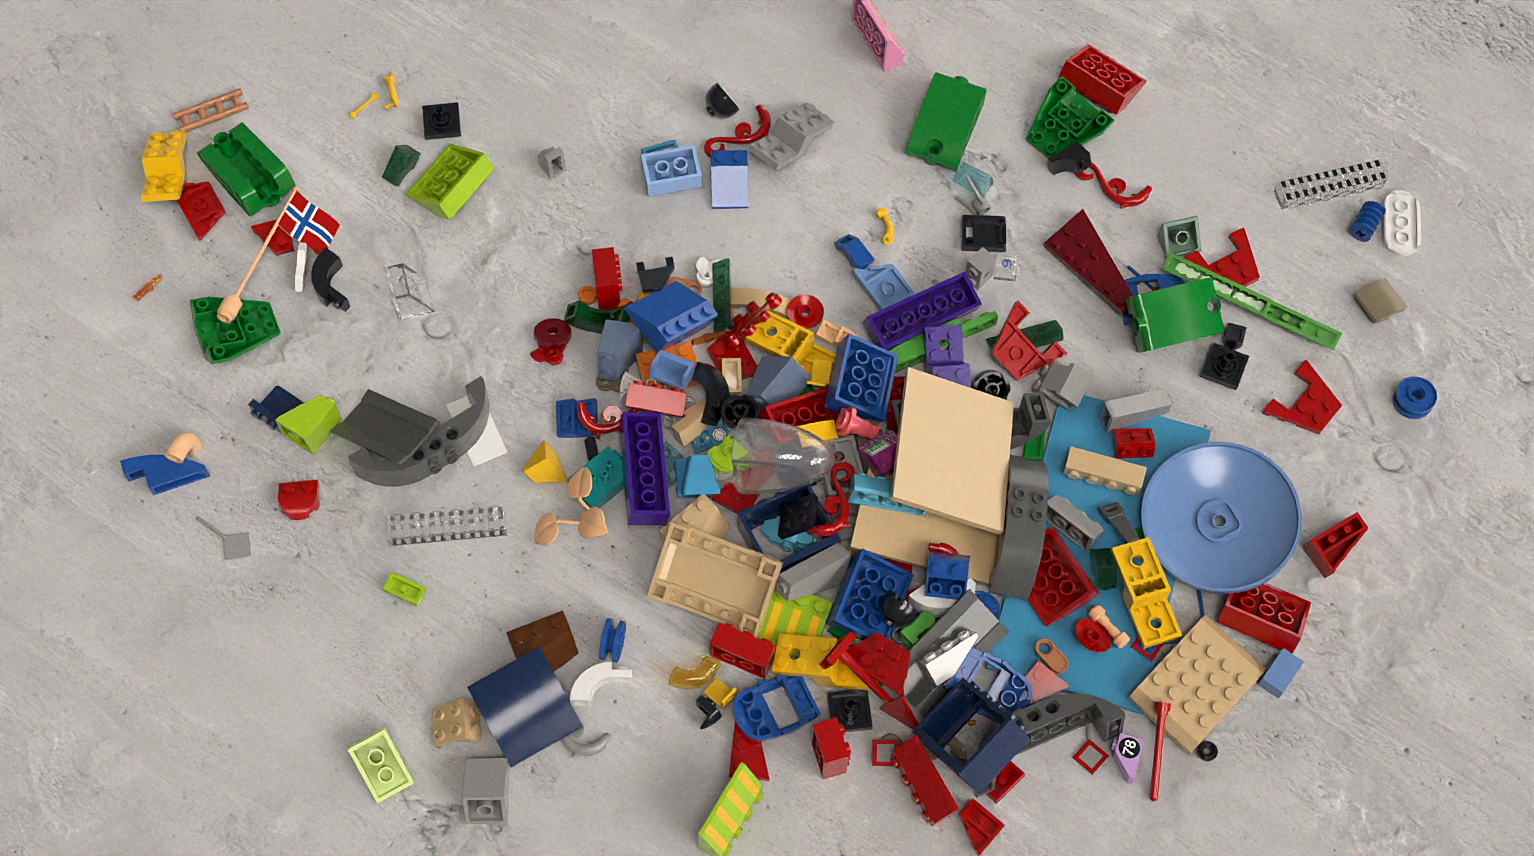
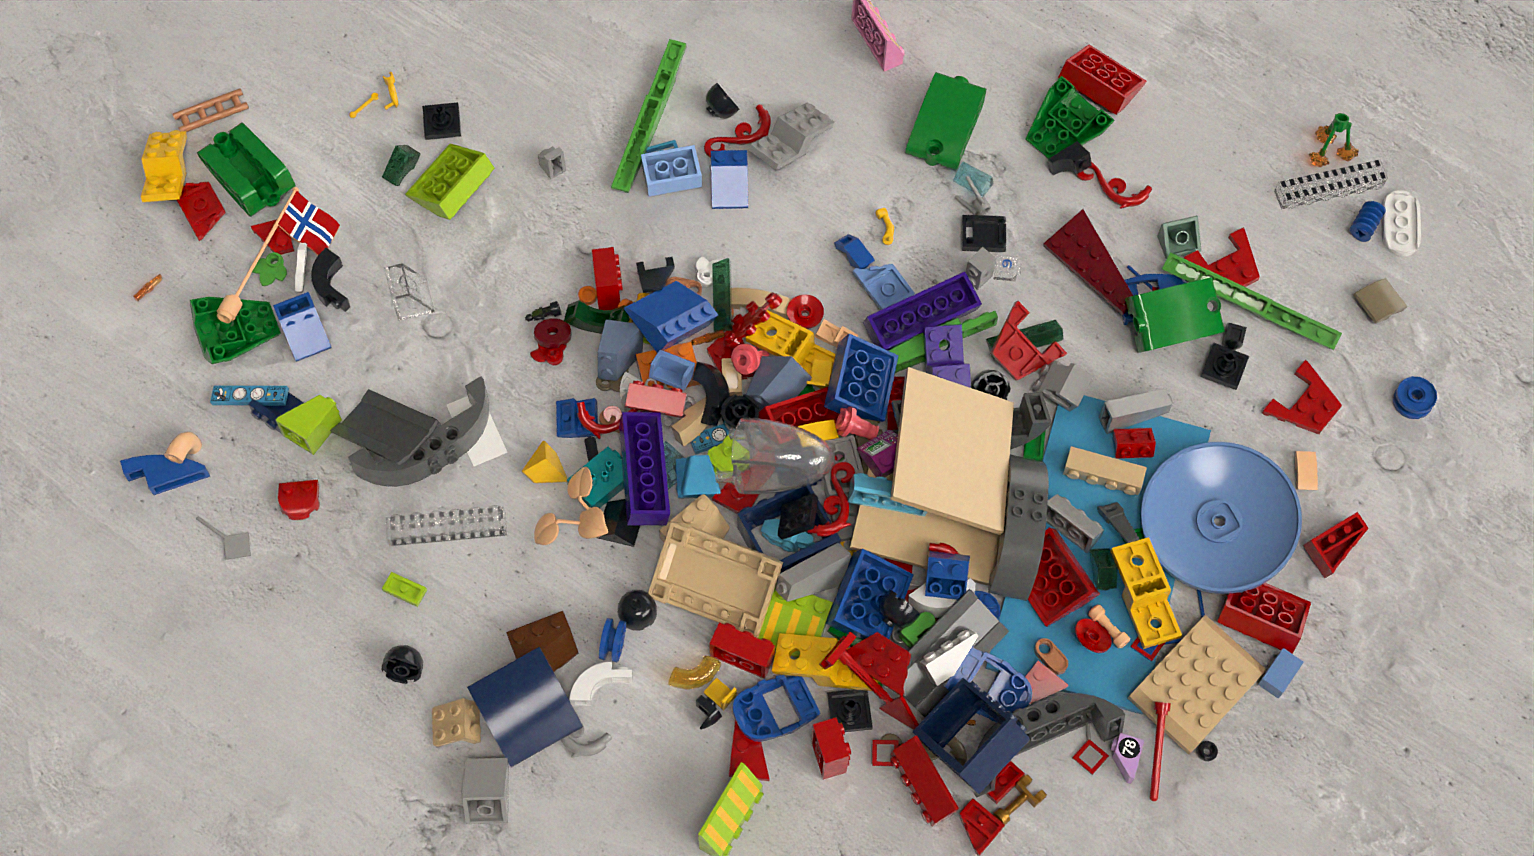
(244, 394): none -> dark azure tile
(269, 271): none -> bright green plate
(302, 326): none -> slope
(380, 764): yellowish green slope -> none
(403, 664): none -> black cylinder
(541, 313): none -> black piece
(617, 526): none -> black slope
(637, 610): none -> black cylinder
(649, 116): none -> bright green slope
(747, 358): none -> coral piece
(1003, 814): none -> pearl gold bar
(1306, 470): none -> light nougat slope
(1326, 136): none -> clear orange plant

